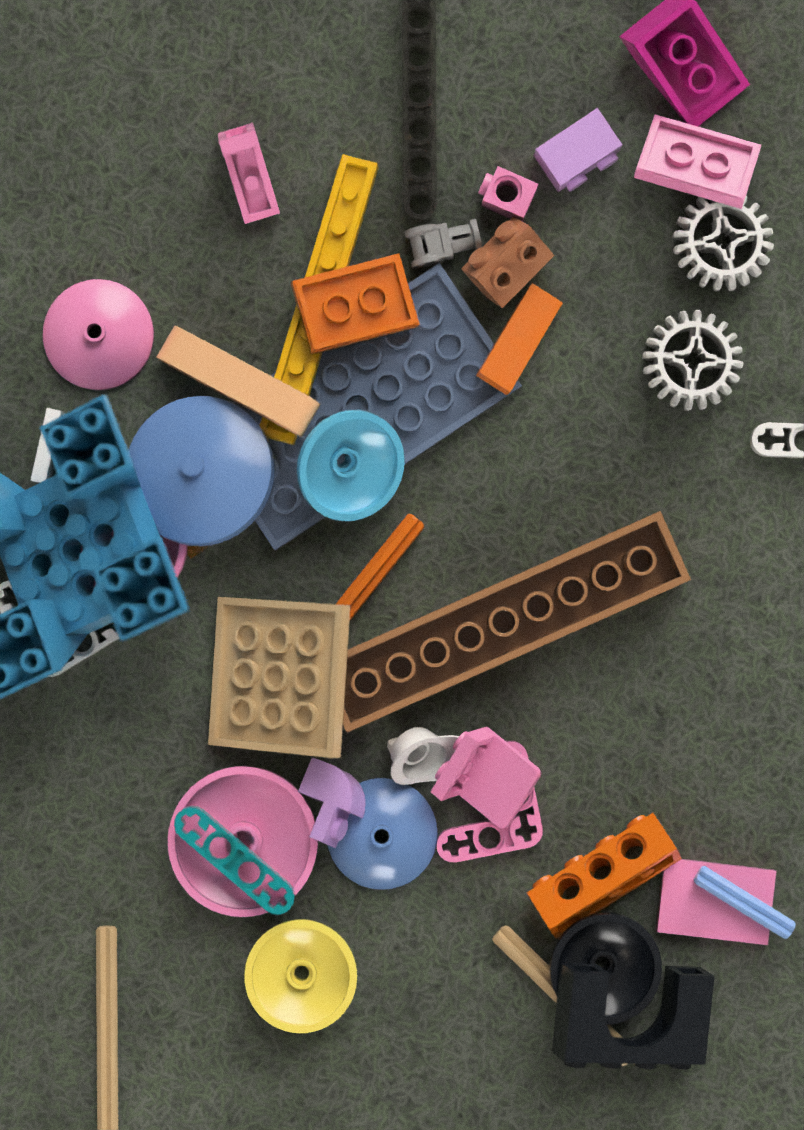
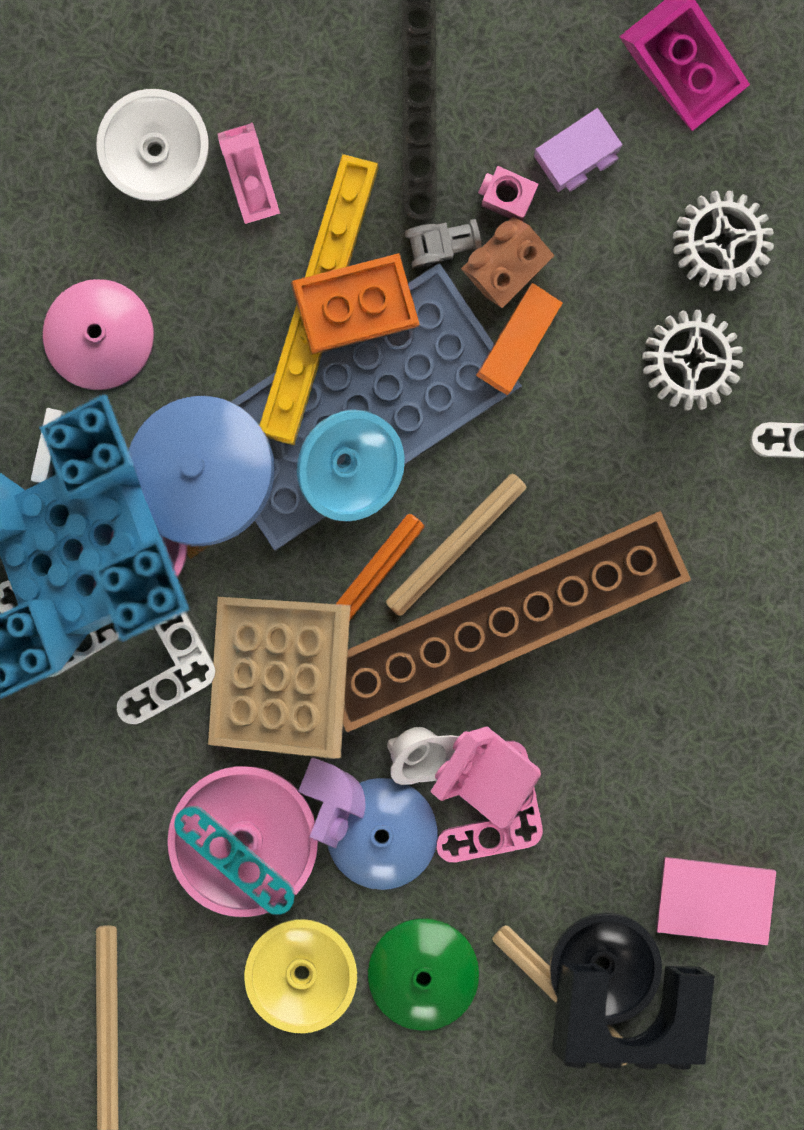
(146, 120): none -> white dish
(183, 660): none -> white beam
(238, 381): light nougat beam -> none
(429, 948): none -> green dish
(456, 544): none -> tan axle
(624, 877): orange brick -> none
(697, 161): bright pink tile -> none
(744, 902): light blue axle -> none

